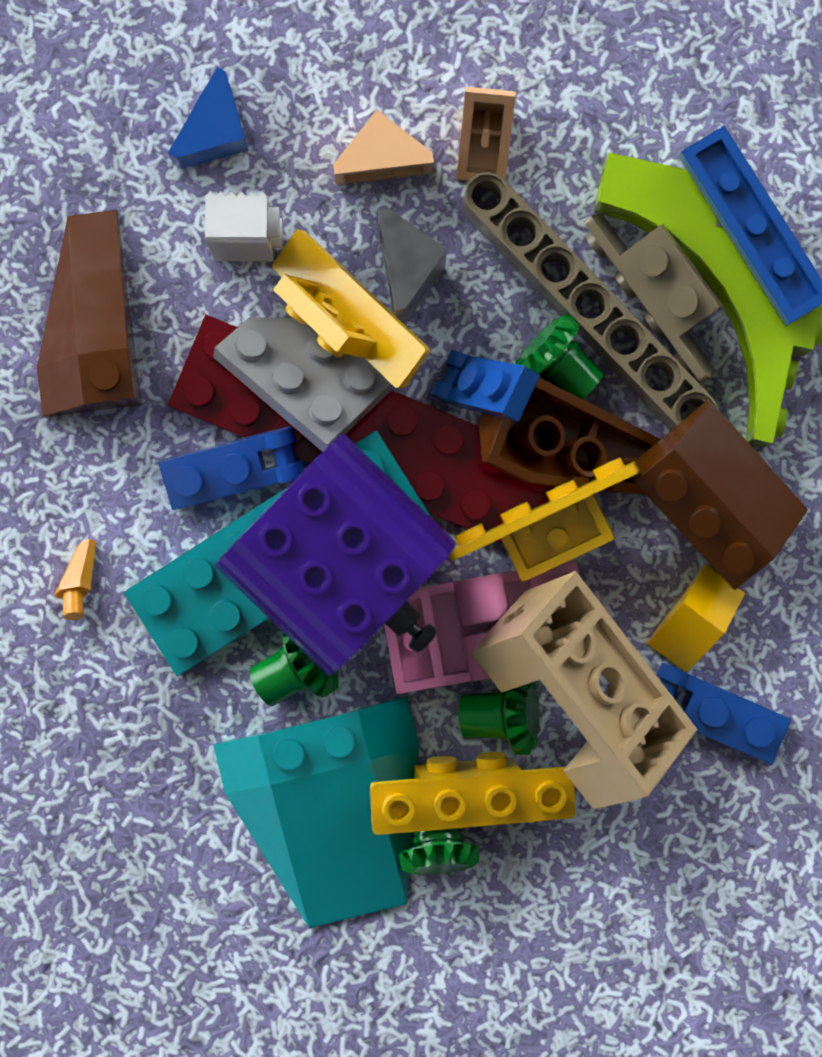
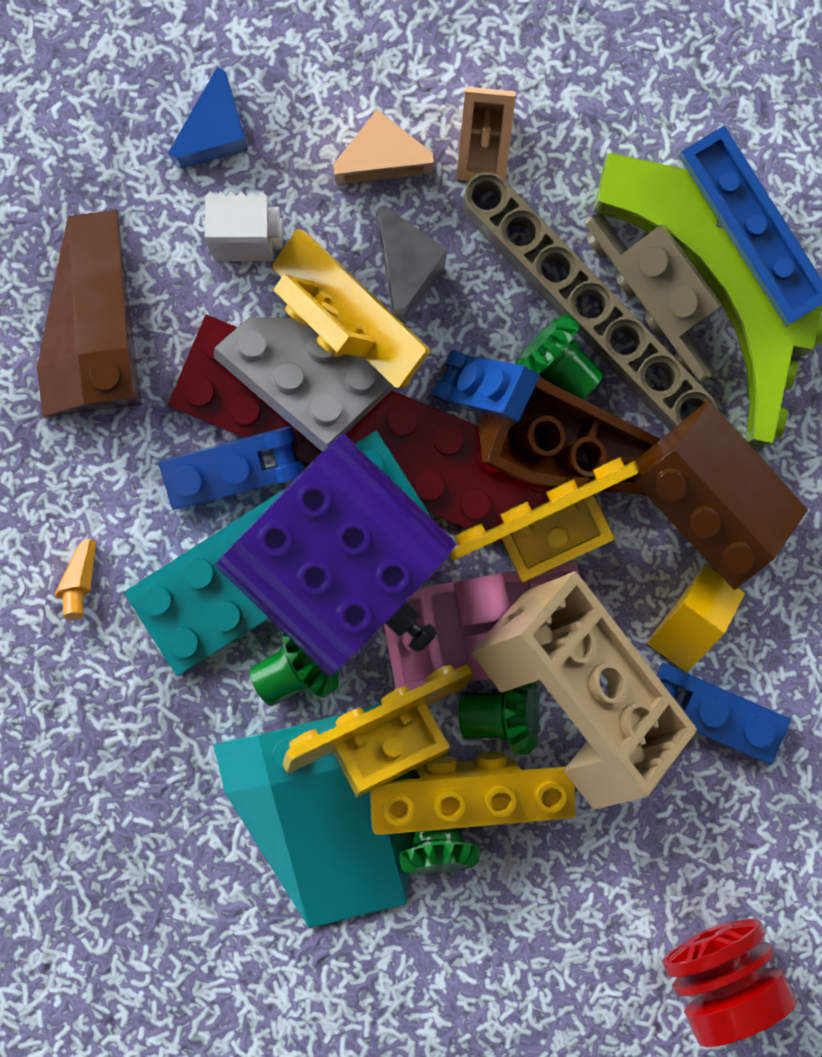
(386, 739): none -> yellow bracket
(732, 990): none -> red wheel

